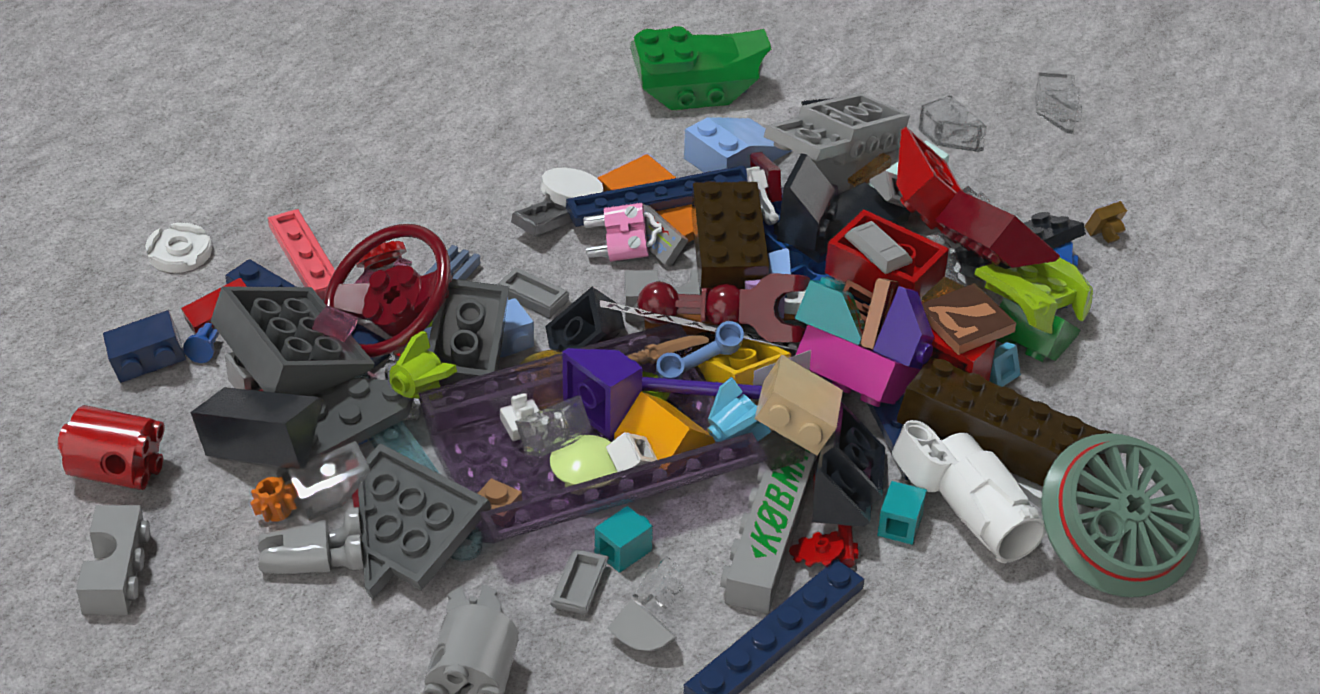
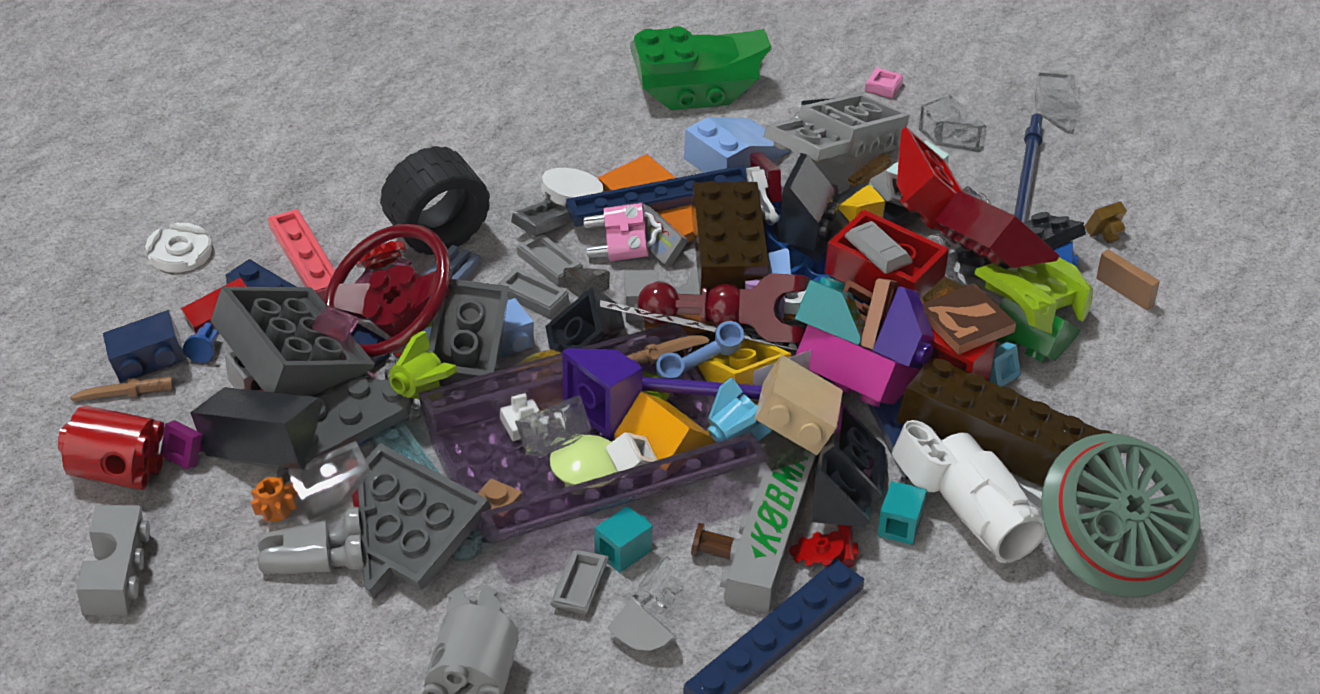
(131, 387): none -> medium nougat piece
(181, 444): none -> magenta tile
(423, 178): none -> black tyre
(547, 258): none -> light grey tile
(581, 279): none -> clear smoke slope
(711, 543): none -> reddish brown piece
(864, 199): none -> yellow slope
(884, 83): none -> bright pink tile
(1032, 138): none -> dark blue bar
(1127, 279): none -> medium nougat tile

